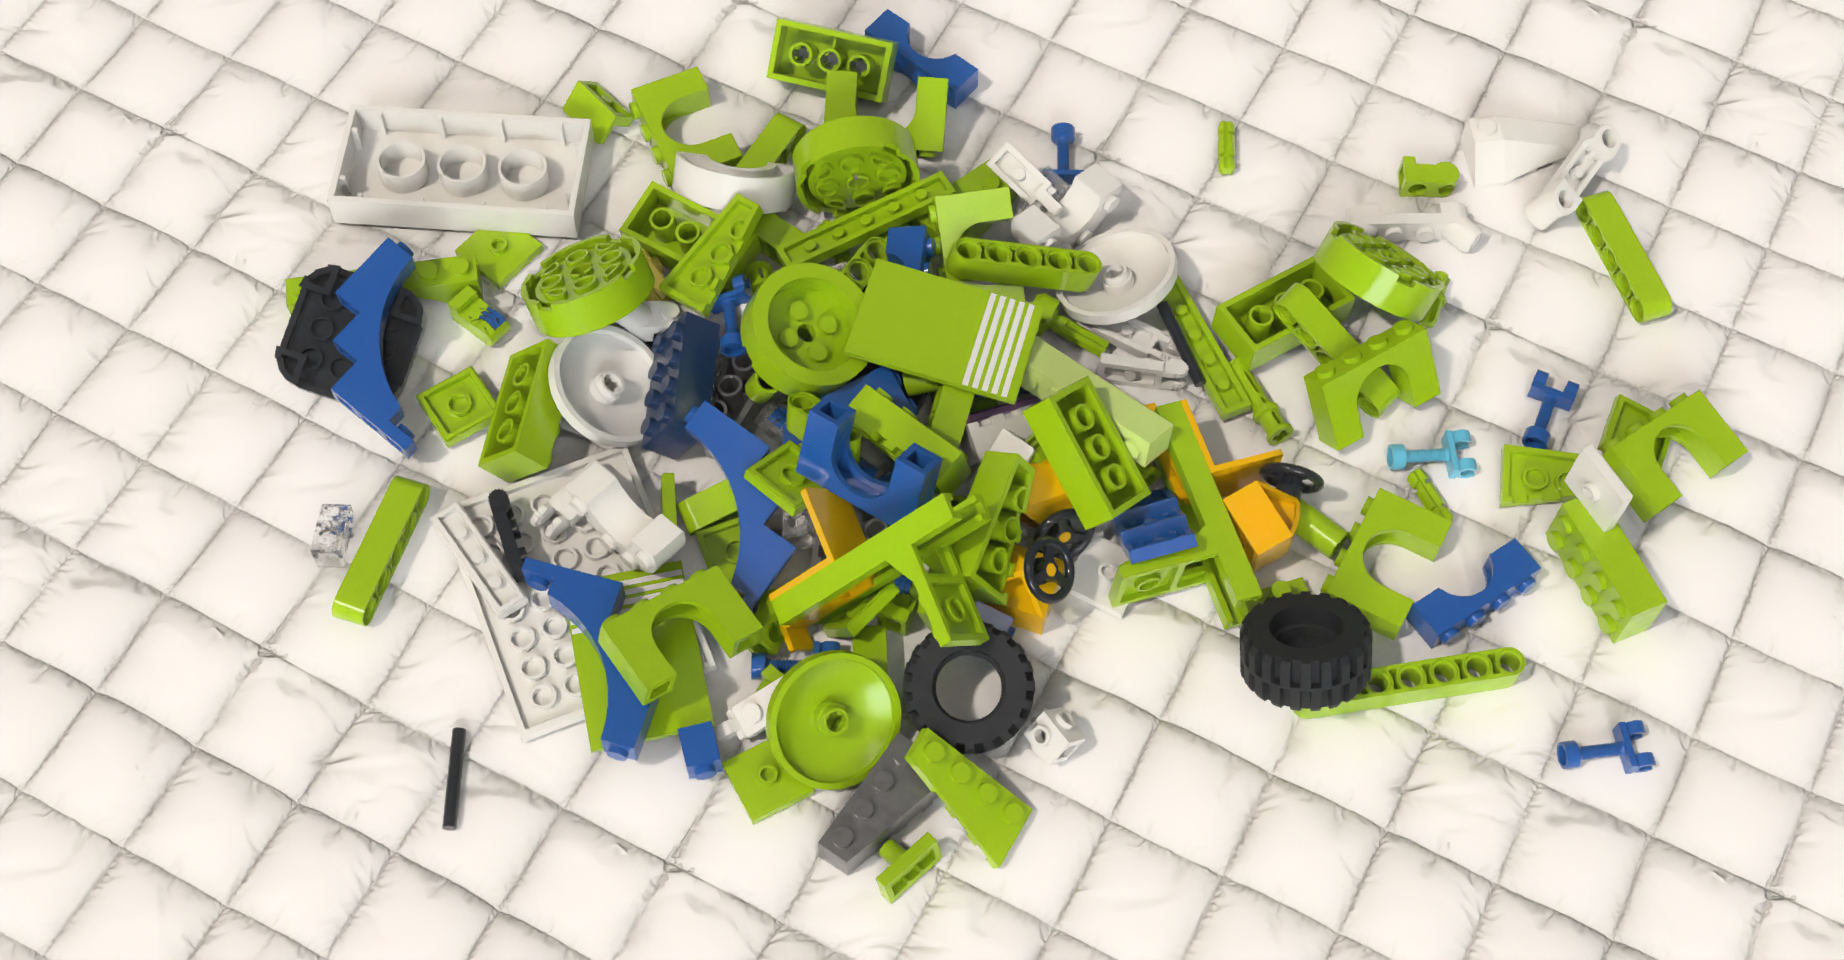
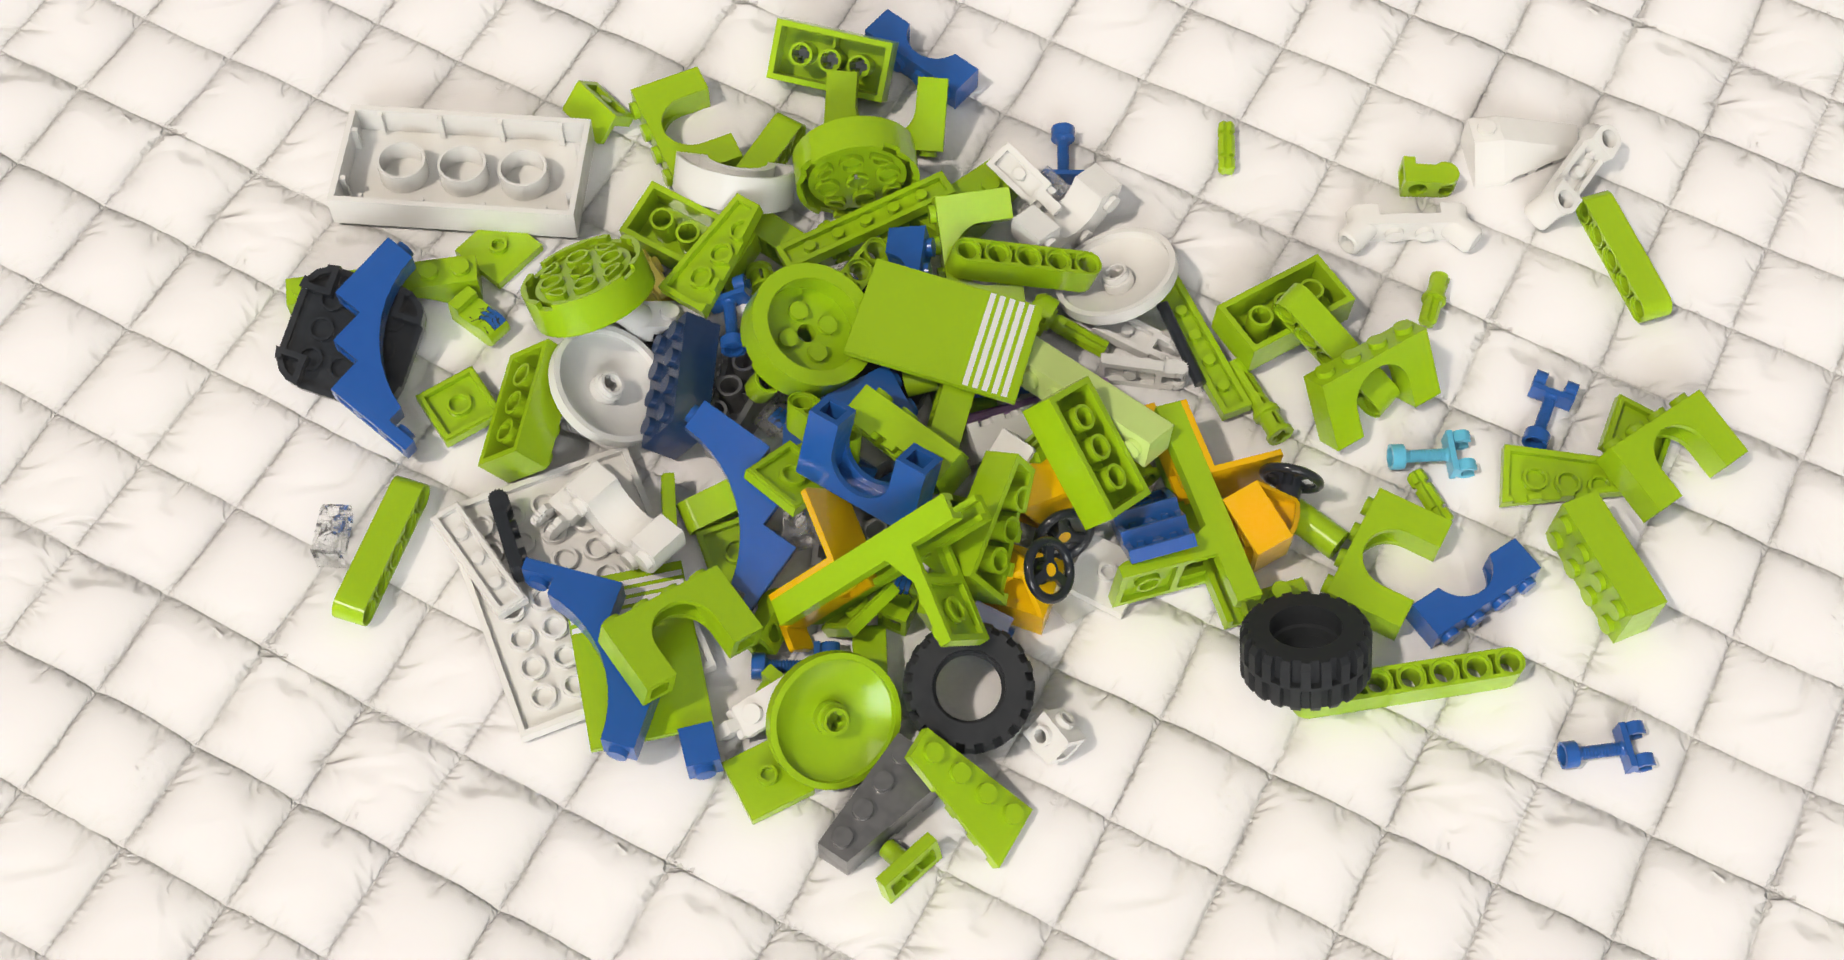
(454, 779): black bar -> none
(1378, 271): lime brick -> none
(1598, 488): white plate -> none

